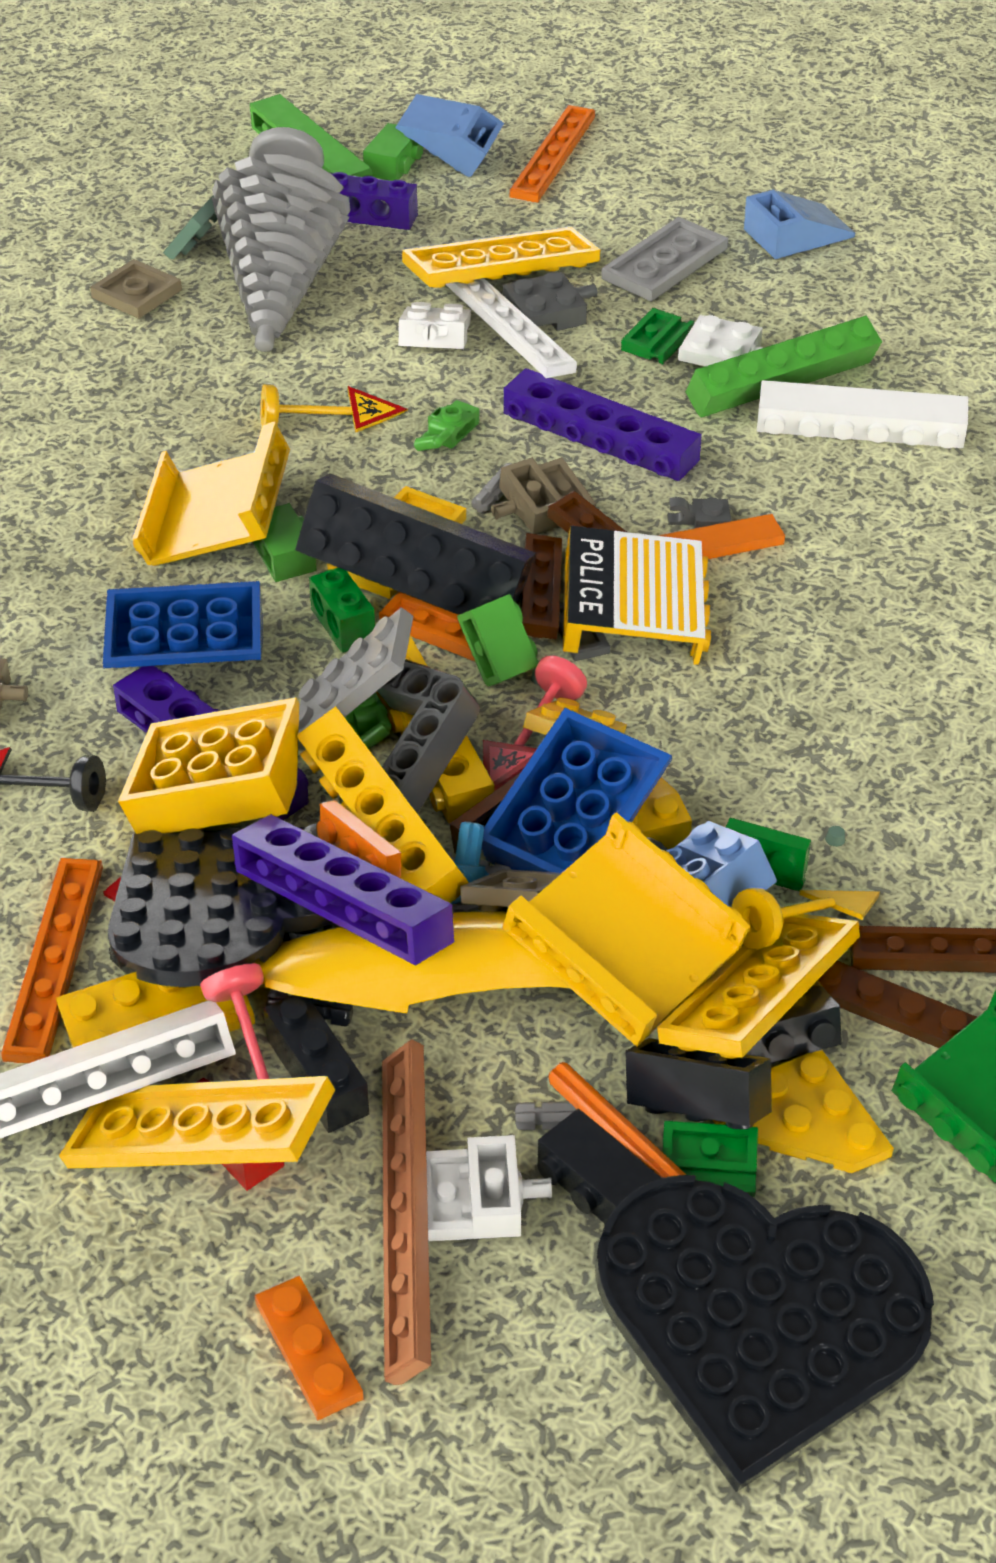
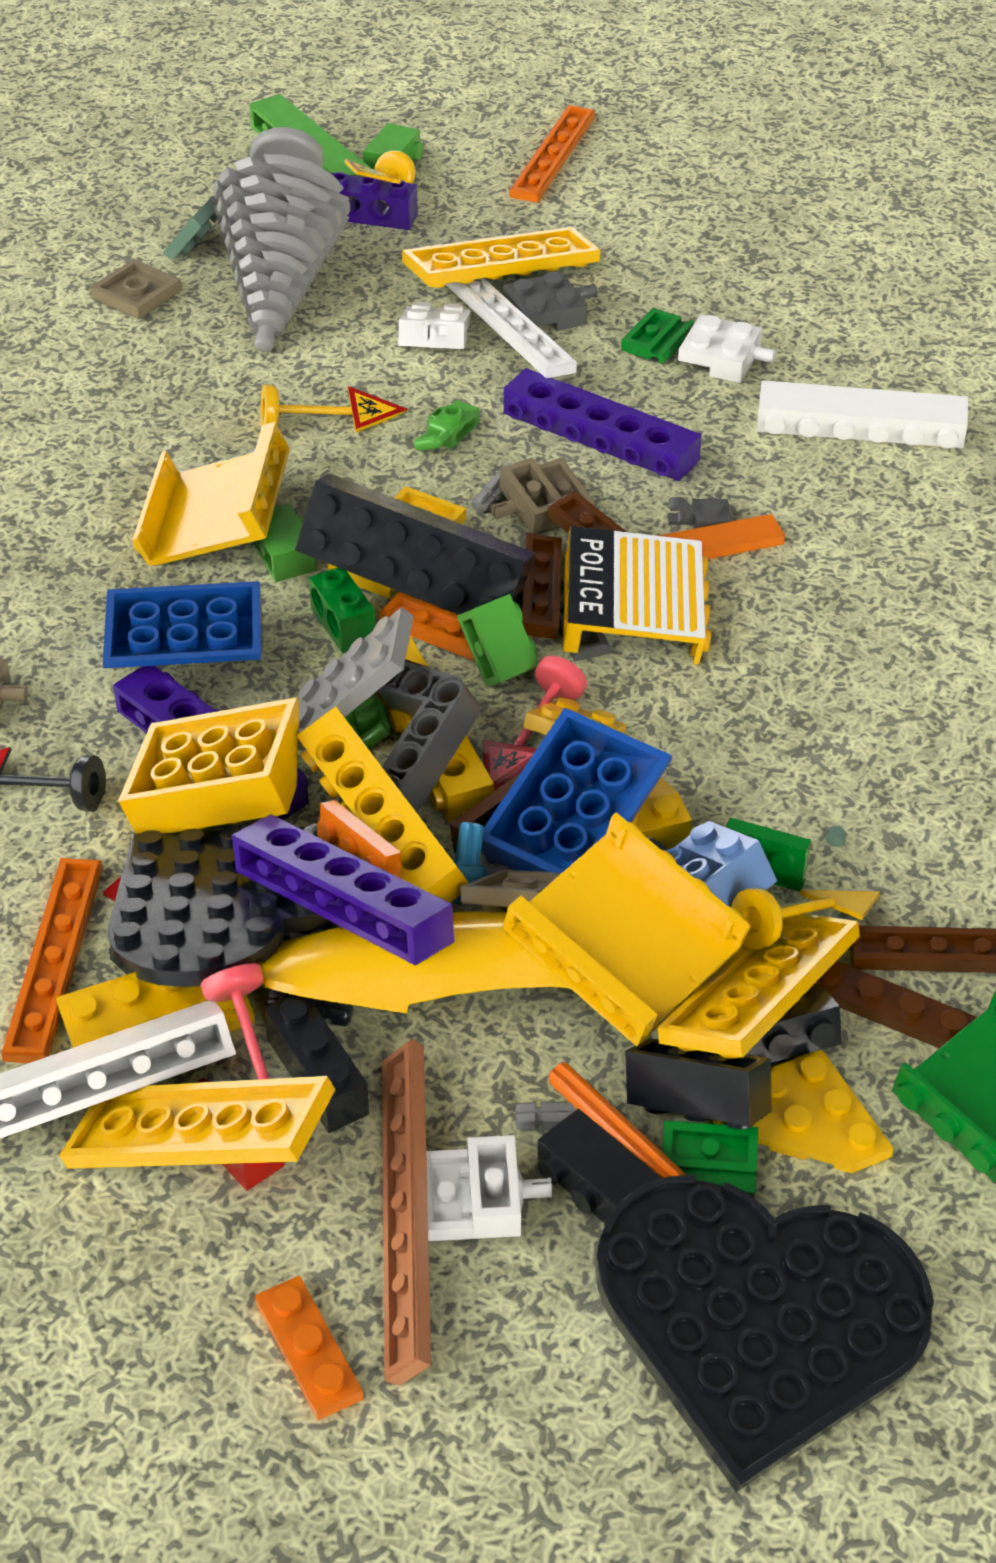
(390, 167): none -> yellow piece
(451, 130): medium blue slope -> none
(664, 258): light grey plate -> none
(791, 223): medium blue slope -> none
(792, 361): bright green brick -> none

